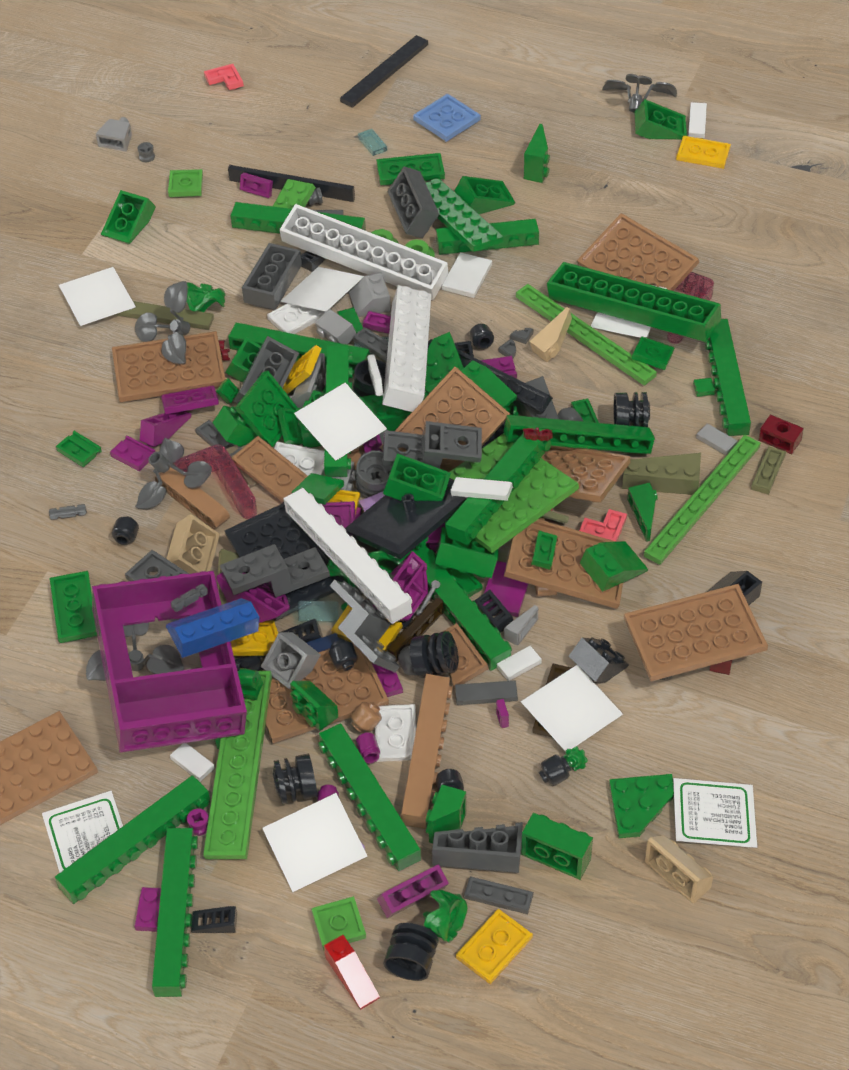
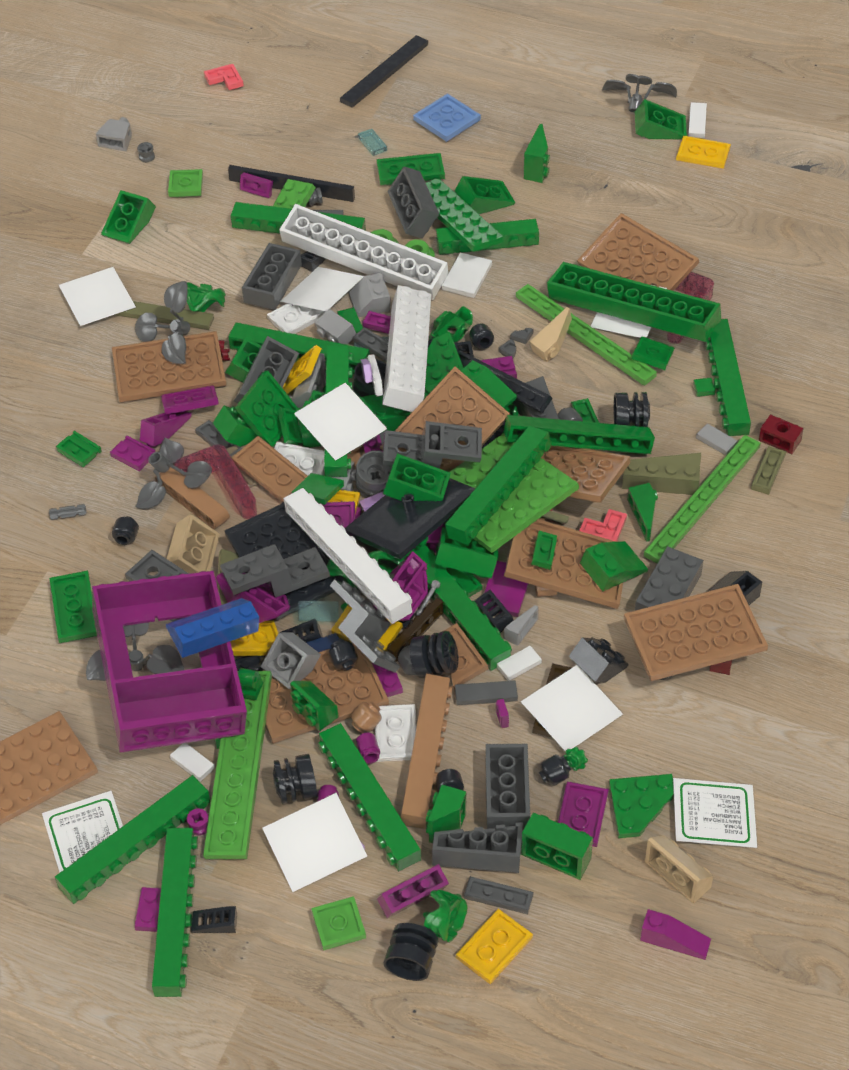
(189, 597): dark grey axle -> none
(227, 390): green tile -> none
(350, 971): slope -> none
(366, 370): none -> lavender tile
(460, 320): none -> green piece
(481, 488): white tile -> none
(507, 784): none -> dark grey brick
(534, 434): dark red piece -> none
(584, 808): none -> magenta tile
(671, 579): none -> dark grey brick
(673, 935): none -> magenta slope

